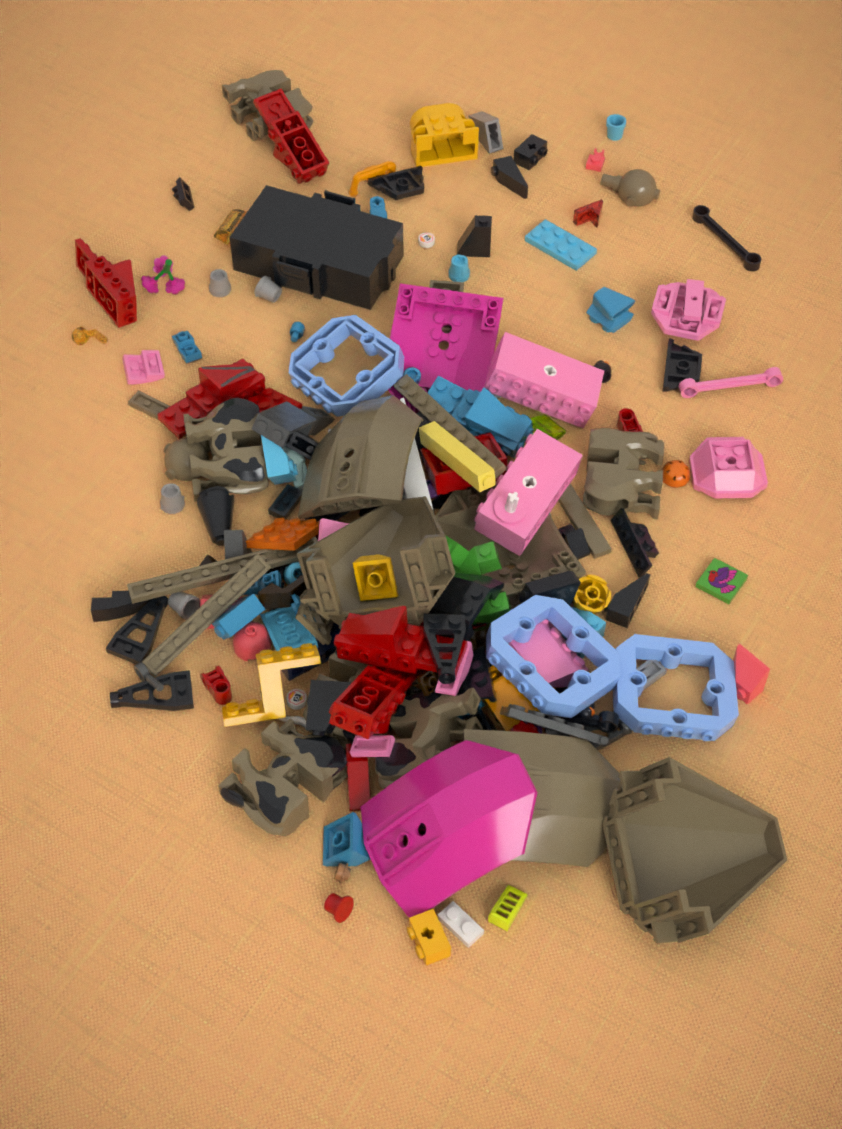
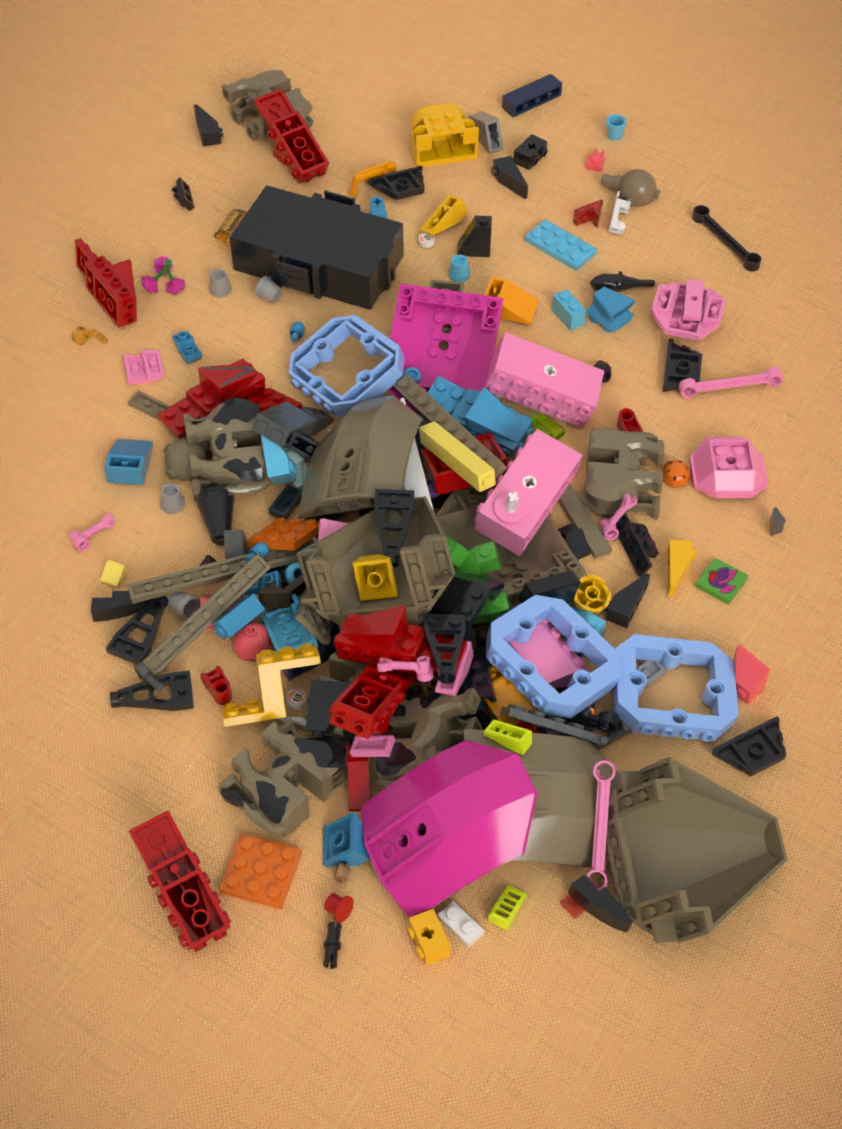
(81, 540): none -> bright pink brick
(113, 573): none -> light yellow slope
(128, 461): none -> dark azure slope
(180, 882): none -> red wedge
(208, 127): none -> black slope
(260, 548): none -> dark azure cylinder
(260, 871): none -> orange plate
(332, 945): none -> black pin
(393, 501): none -> black plate
(421, 667): none -> bright pink brick
(446, 215): none -> yellow slope
(515, 739): none -> neon yellow slope
(517, 303): none -> light orange slope
(532, 95): none -> dark blue brick
(568, 309): none -> medium azure brick
(572, 906): none -> clear red tile
(600, 904): none -> black slope
(601, 822): none -> bright pink piece
(609, 525): none -> bright pink brick
(618, 282): none -> black piece
(620, 206): none -> white piece
(680, 557): none -> yellow slope
(754, 749): none -> black wing
(776, 522): none -> dark grey slope

